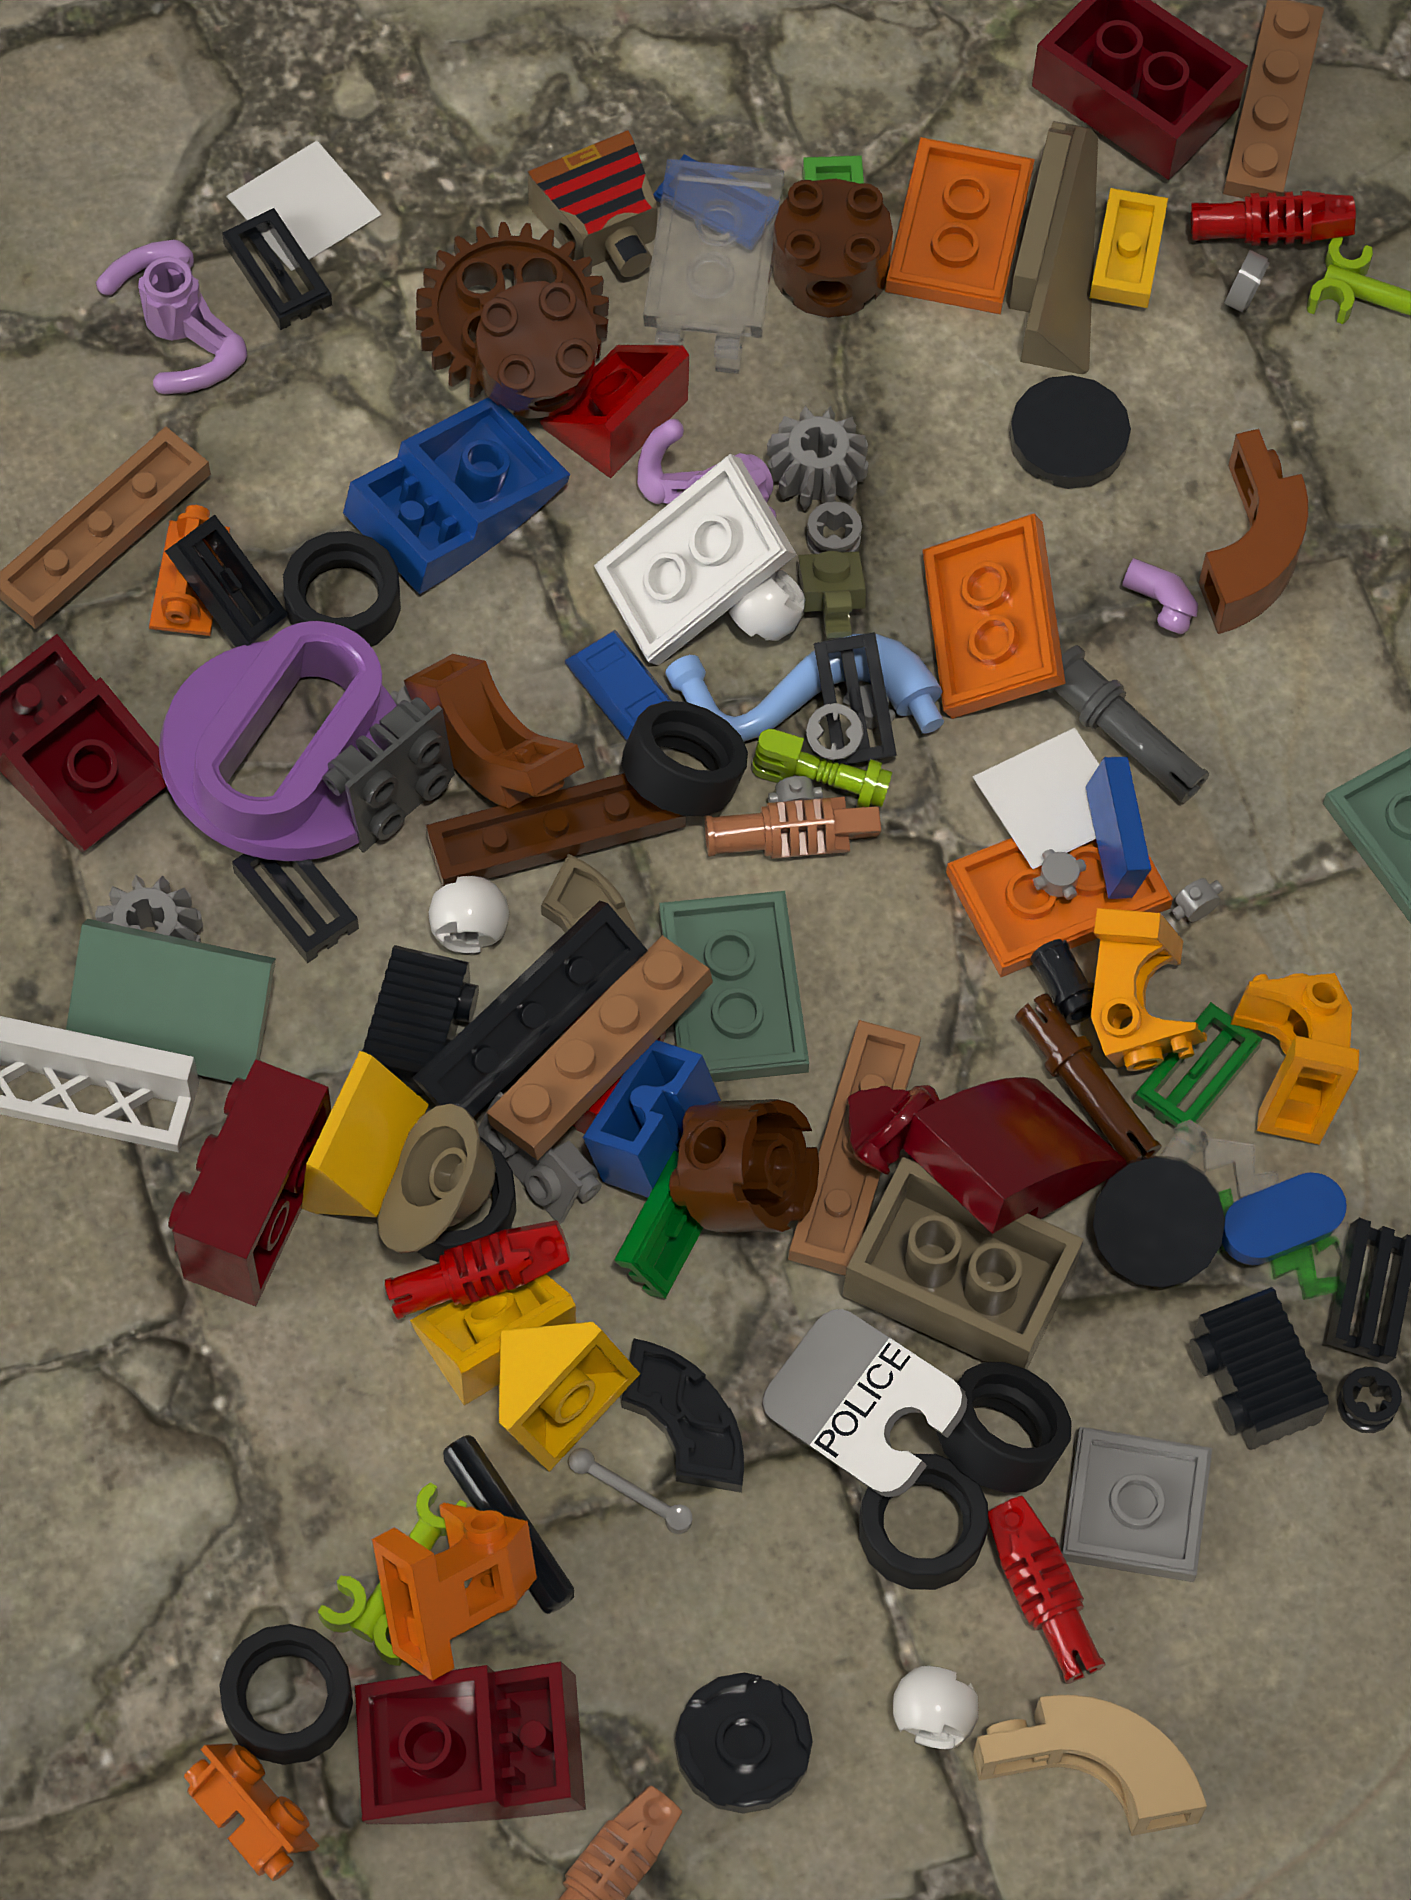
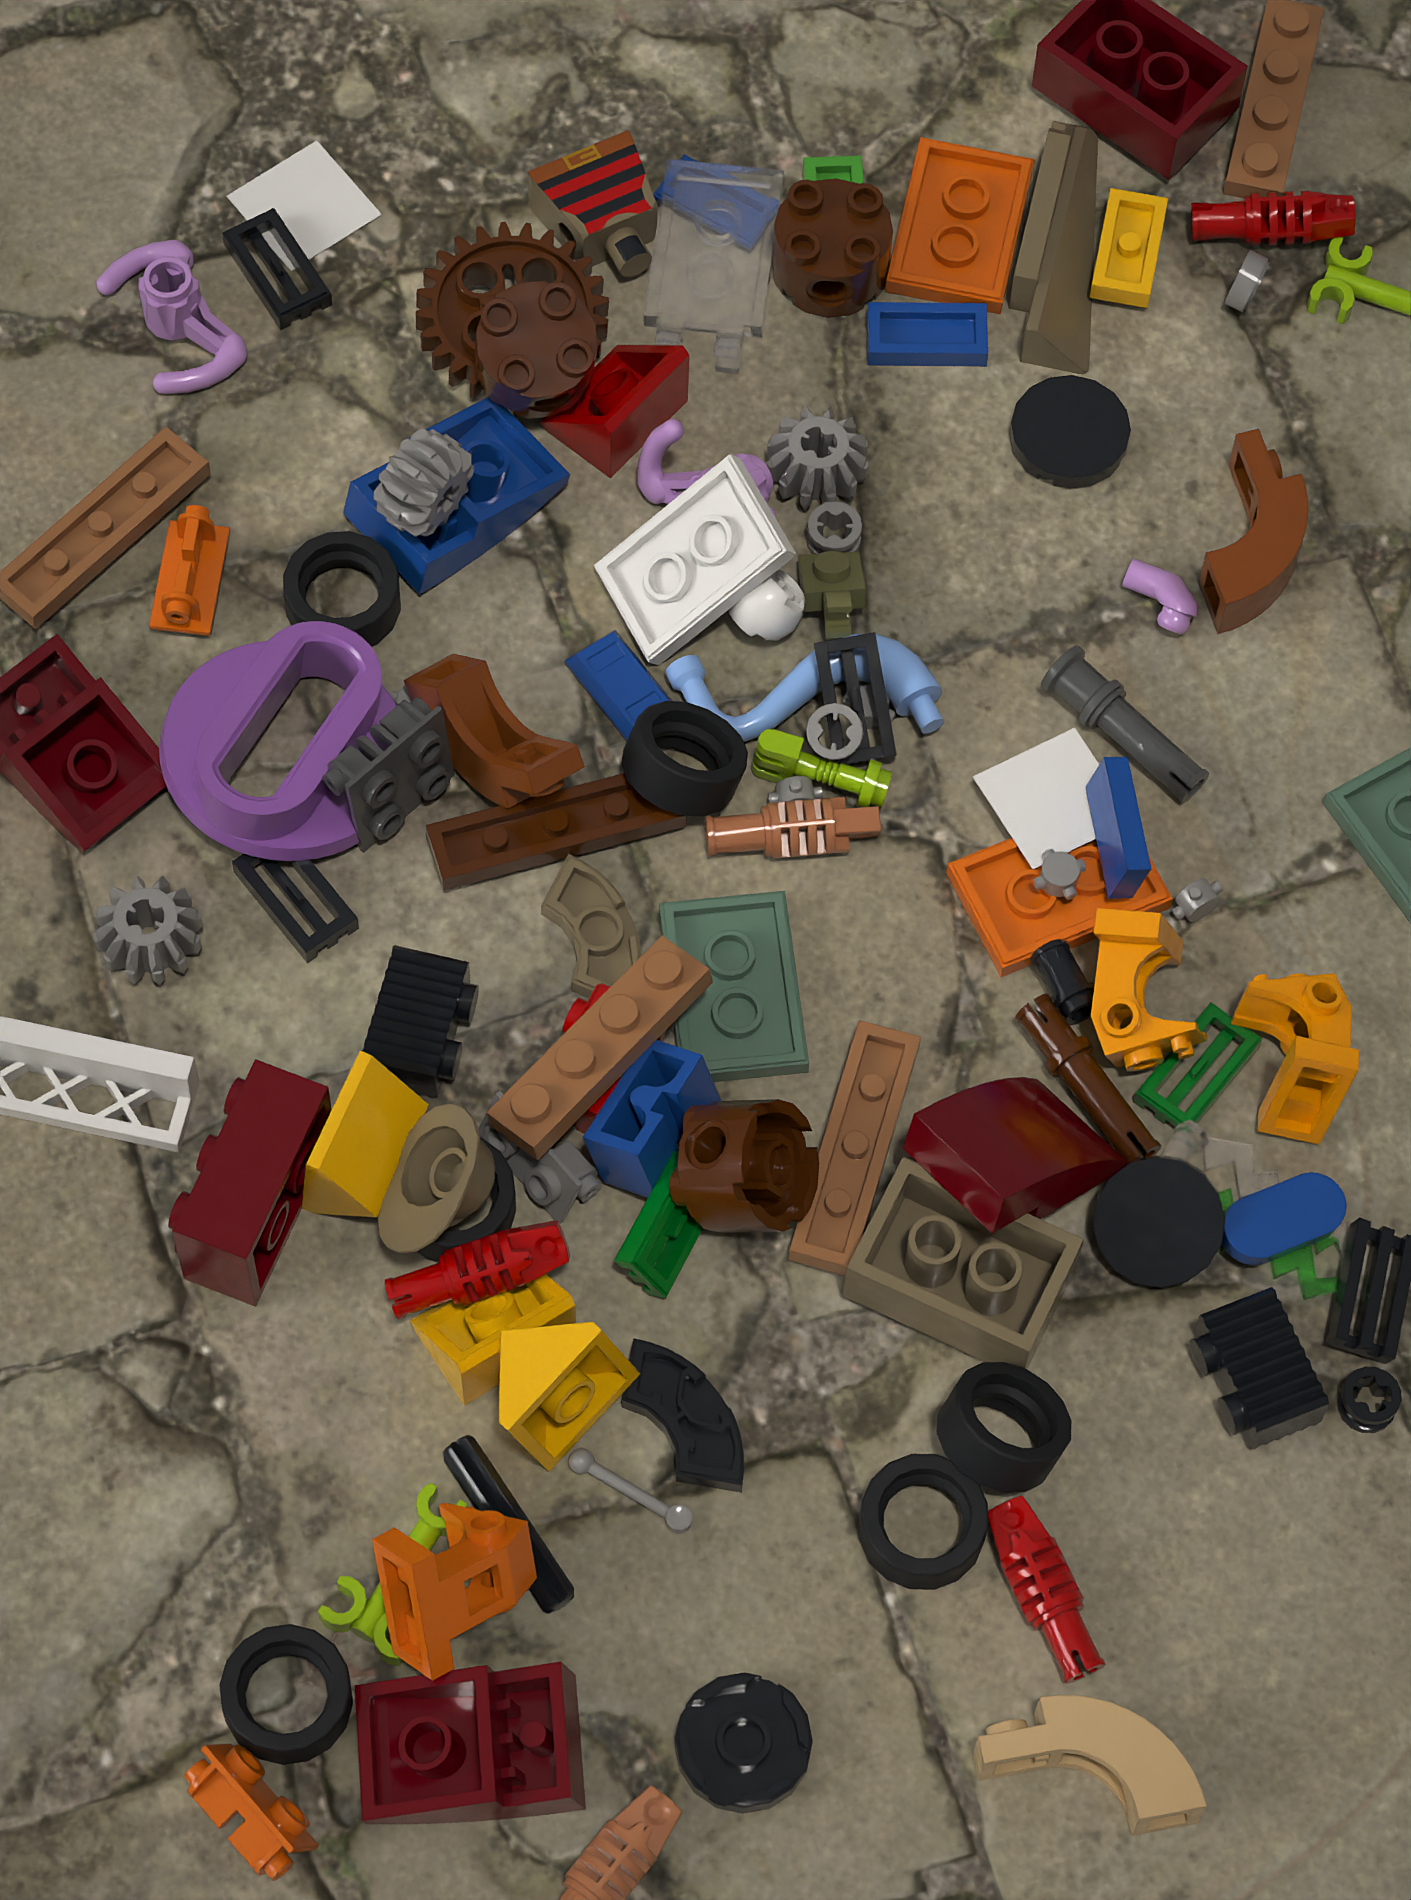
(172, 996): sand green tile -> none
(221, 588): black tile -> none
(423, 482): none -> light grey gear
(468, 914): white piece -> none
(532, 1011): black panel -> none
(849, 1390): piece -> none
(882, 1120): dark red piece -> none
(927, 334): none -> blue tile
(935, 1707): white piece -> none
(993, 616): orange tile -> none
(1136, 1504): light grey tile -> none

